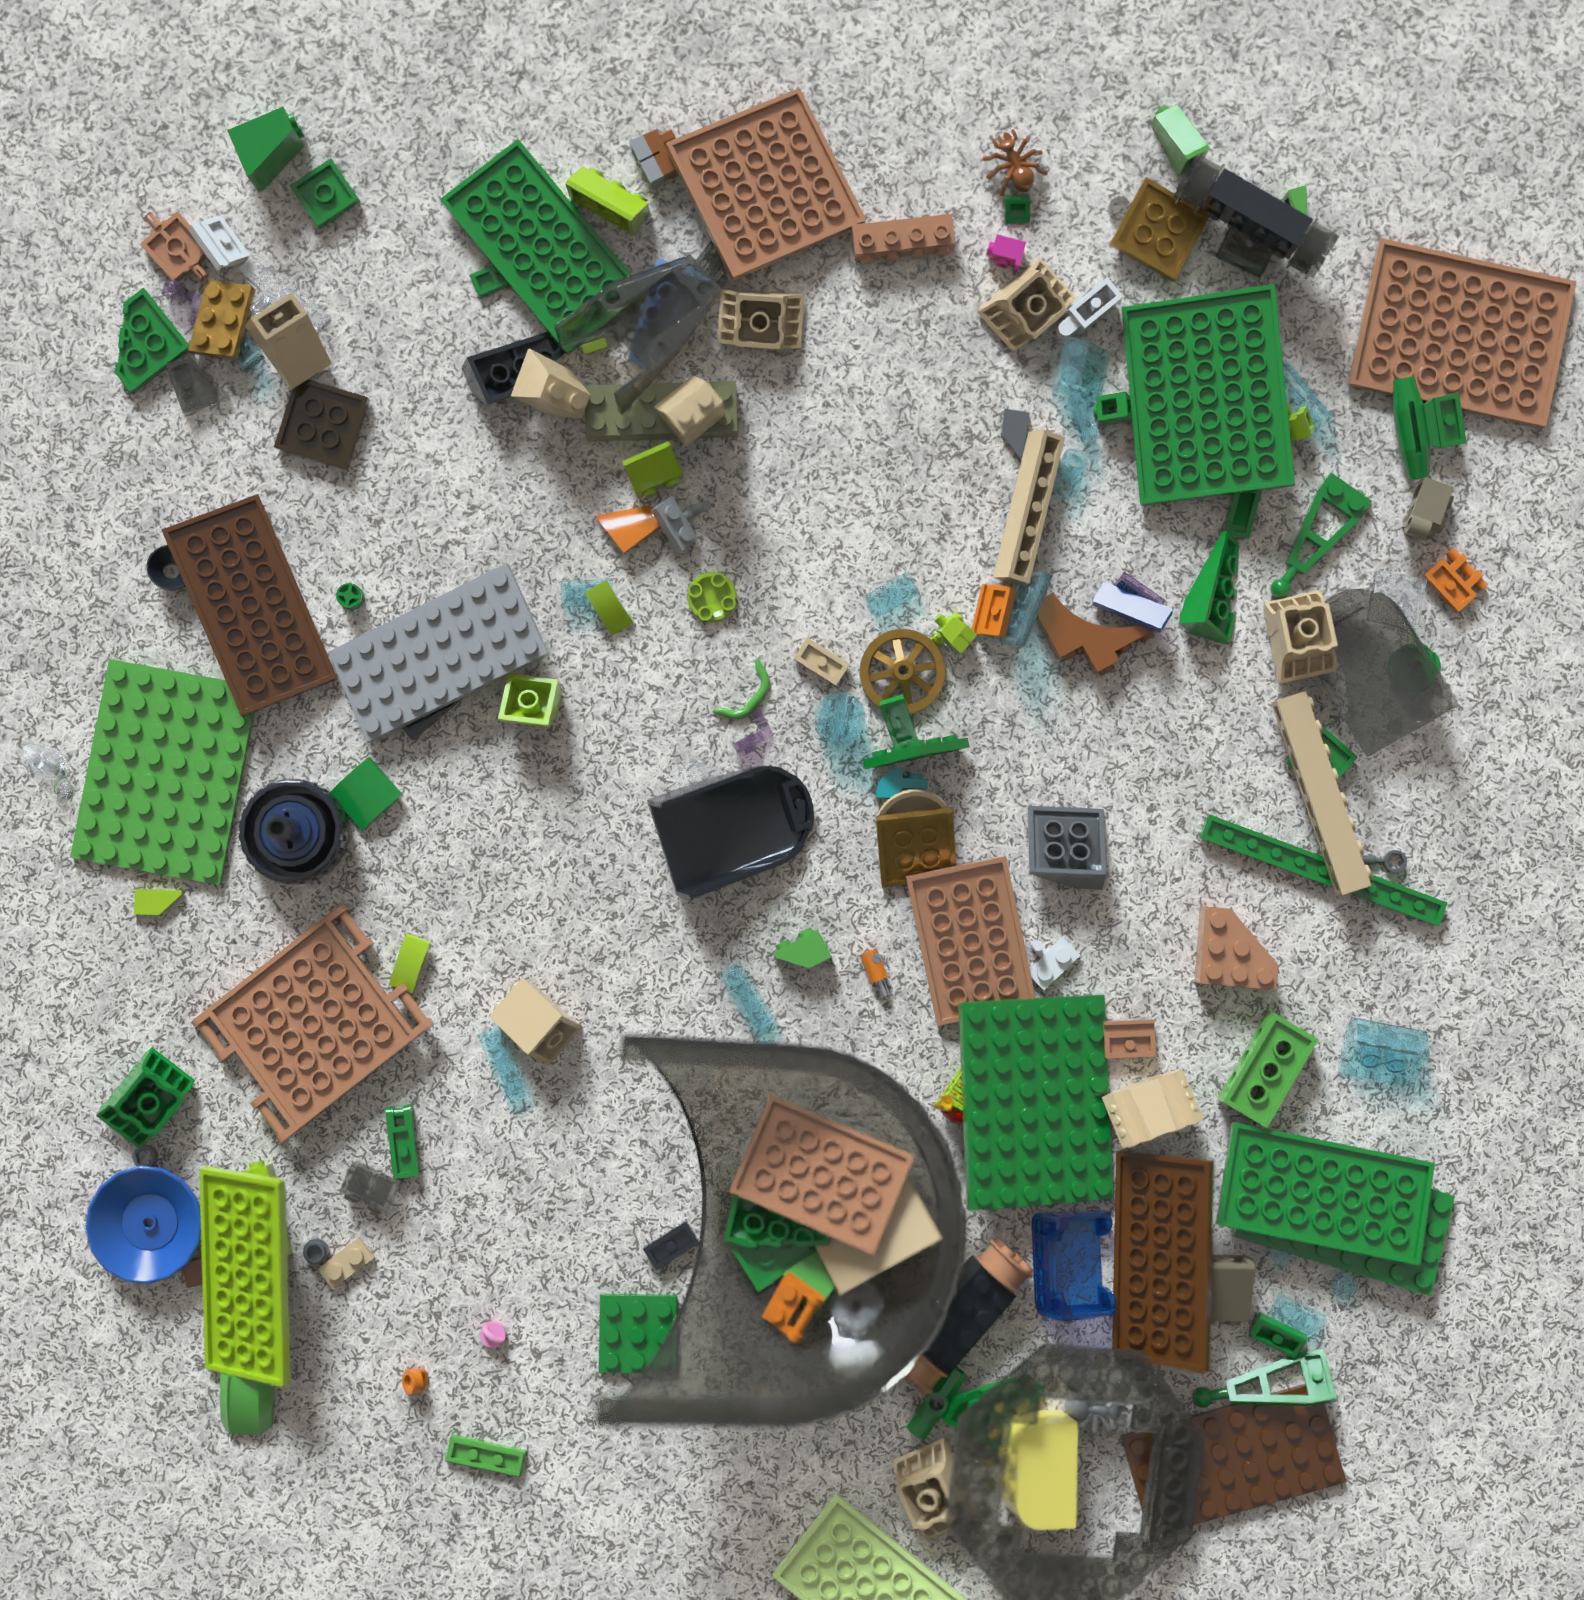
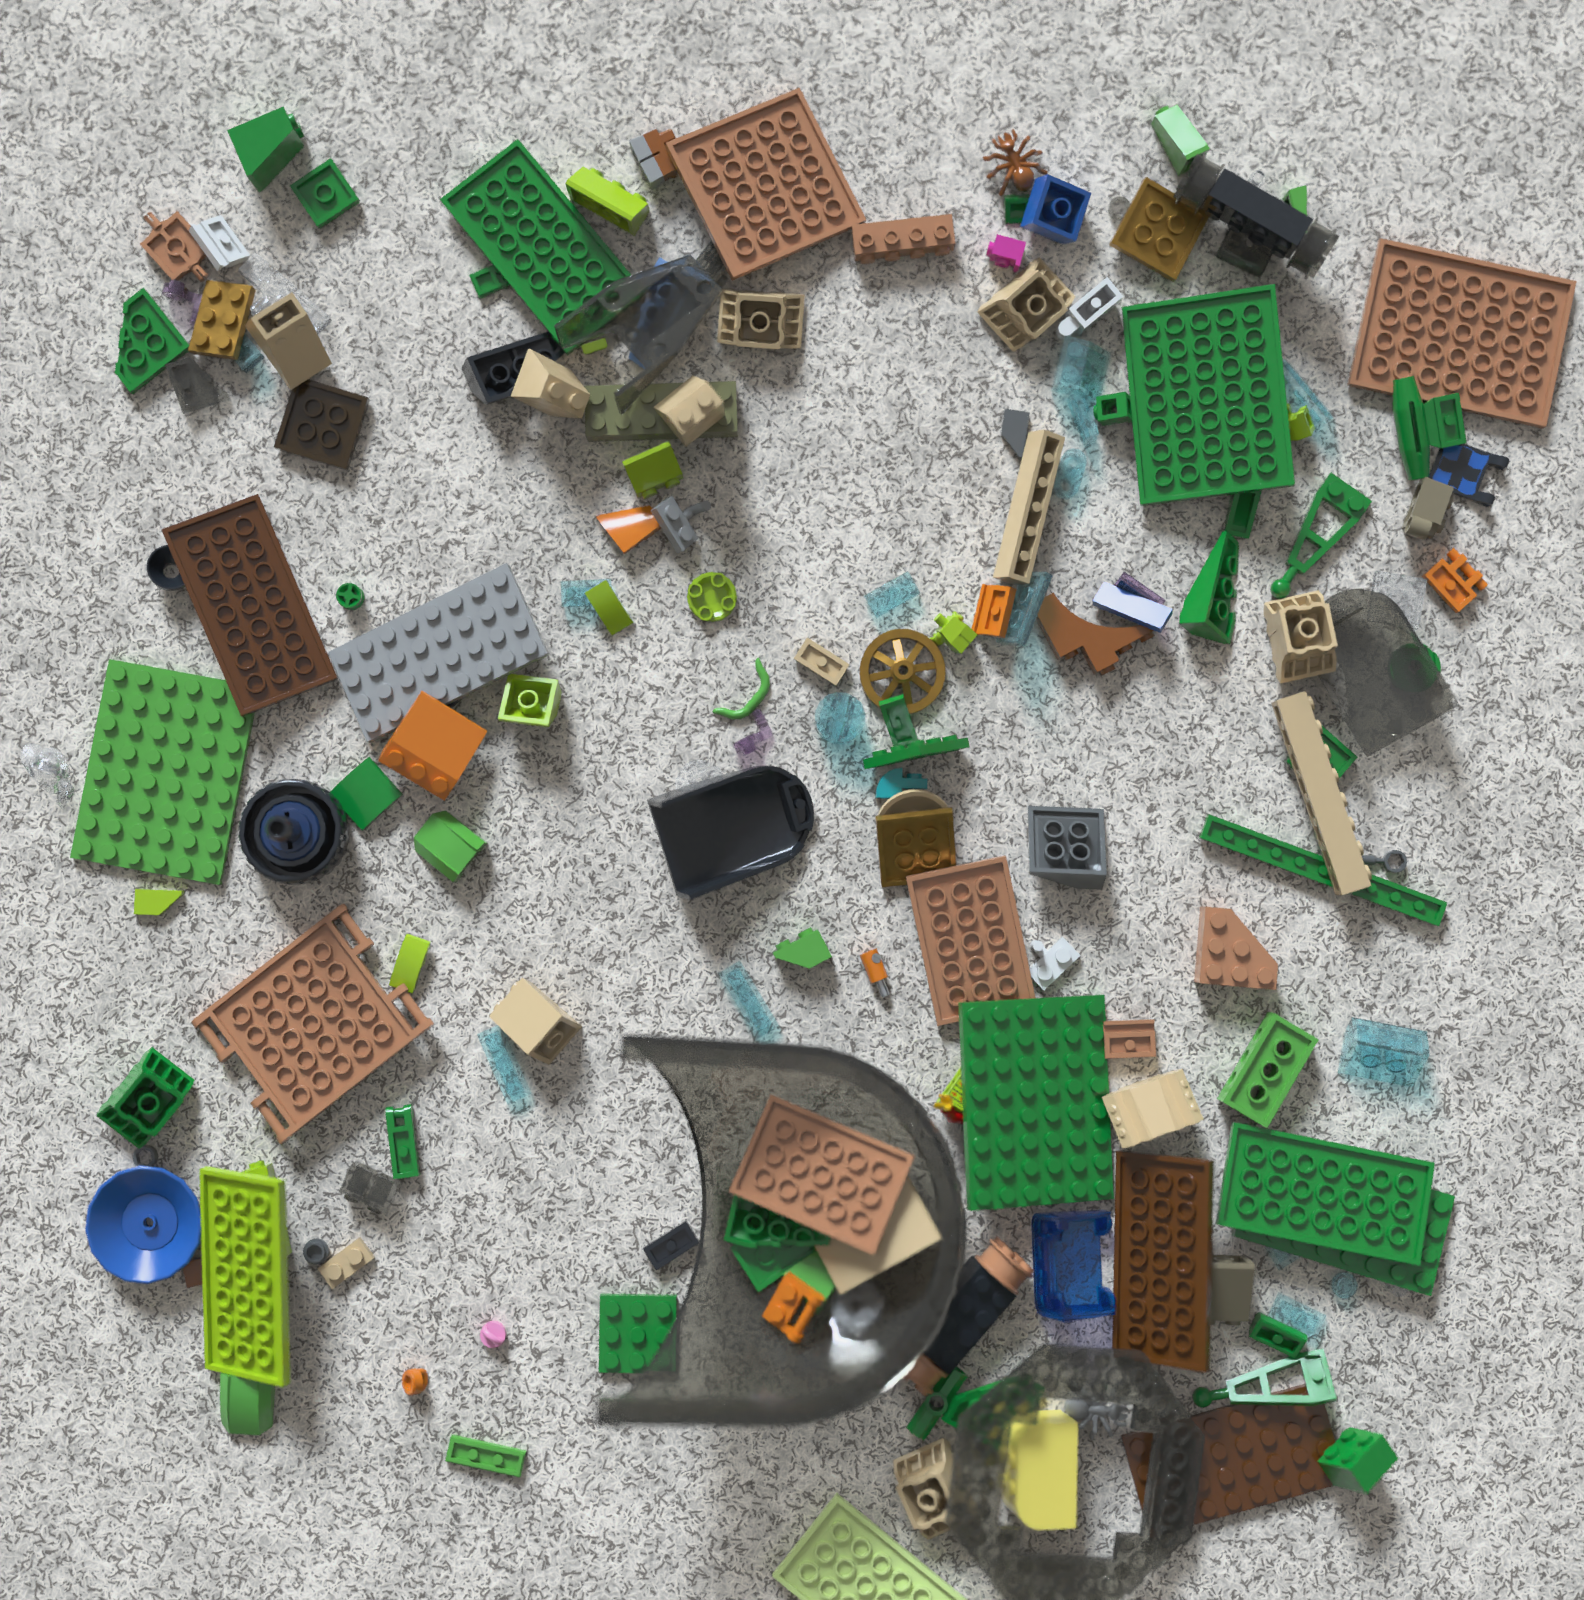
(432, 745): none -> orange slope
(447, 844): none -> bright green slope
(1055, 209): none -> blue brick
(1358, 1460): none -> green brick
(1464, 470): none -> black flag

